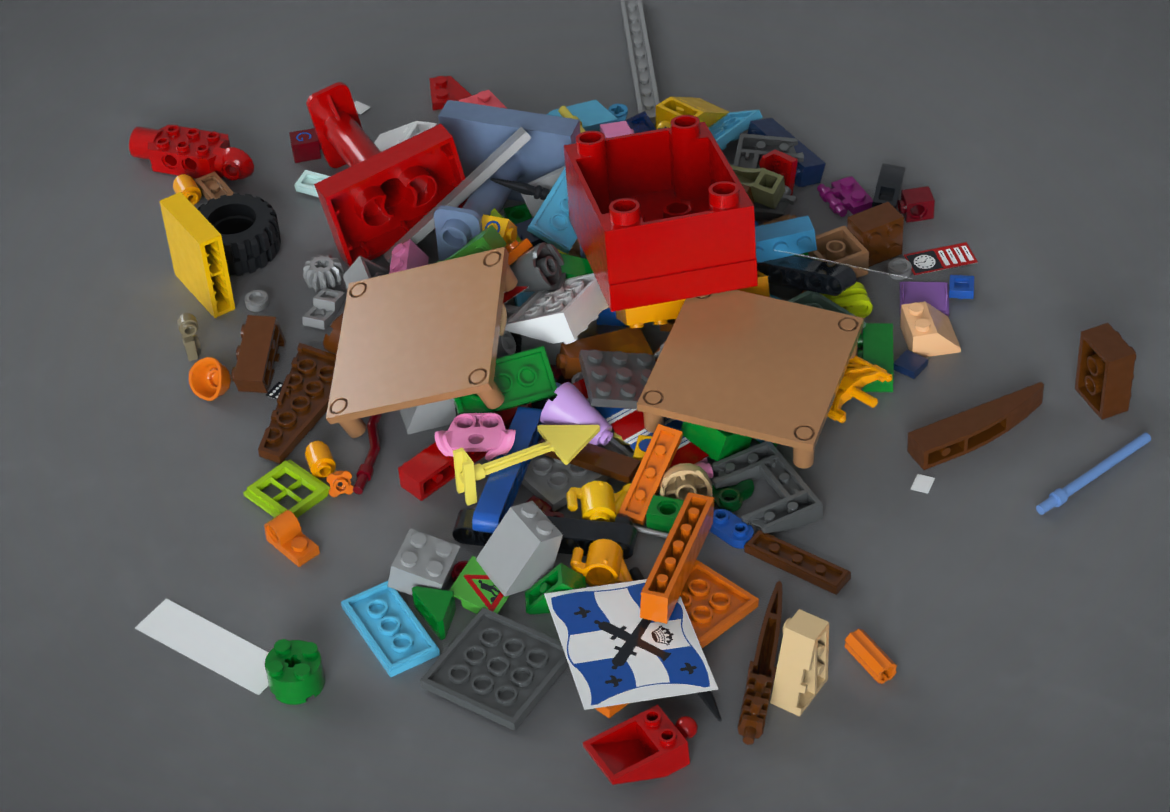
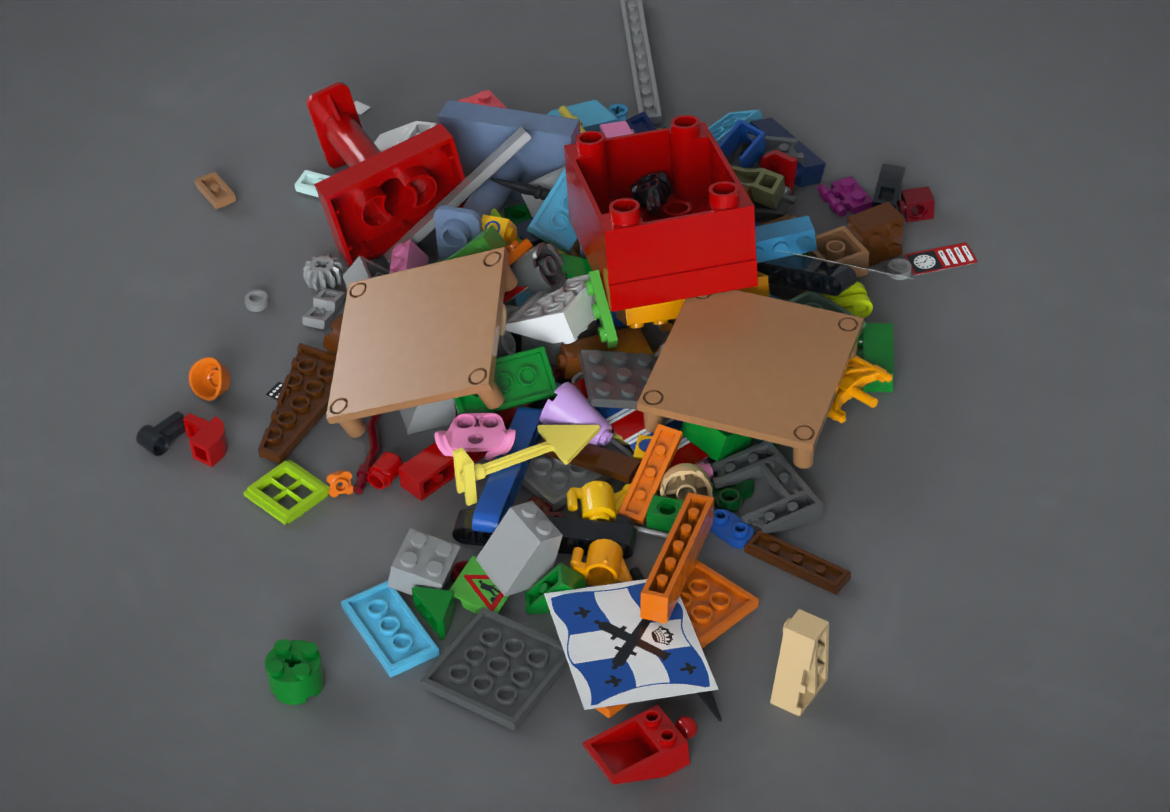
(158, 438): none -> black piece
(188, 187): light orange brick -> none
(188, 327): dark tan plate -> none
(190, 152): red brick -> none
(197, 254): yellow brick -> none
(206, 439): none -> red brick
(207, 645): white sticker -> none
(247, 230): black tyre -> none
(257, 353): reddish brown wedge -> none
(286, 536): orange plate -> none
(305, 145): dark red brick -> none
(320, 459): light orange brick -> none
(384, 470): none -> red brick
(444, 89): red wing -> none
(601, 309): none -> bright green plate
(652, 191): none -> black gear
(680, 106): yellow slope -> none
(737, 135): none -> blue piece
(761, 672): reddish brown piece -> none
(870, 656): orange axle -> none
(910, 364): dark blue tile -> none
(922, 483): white sticker -> none
(927, 330): light nougat slope -> none
(931, 292): medium lavender piece -> none
(961, 287): blue plate -> none
(972, 427): reddish brown slope -> none
(1060, 496): medium blue bar -> none
(1105, 370): reddish brown brick -> none

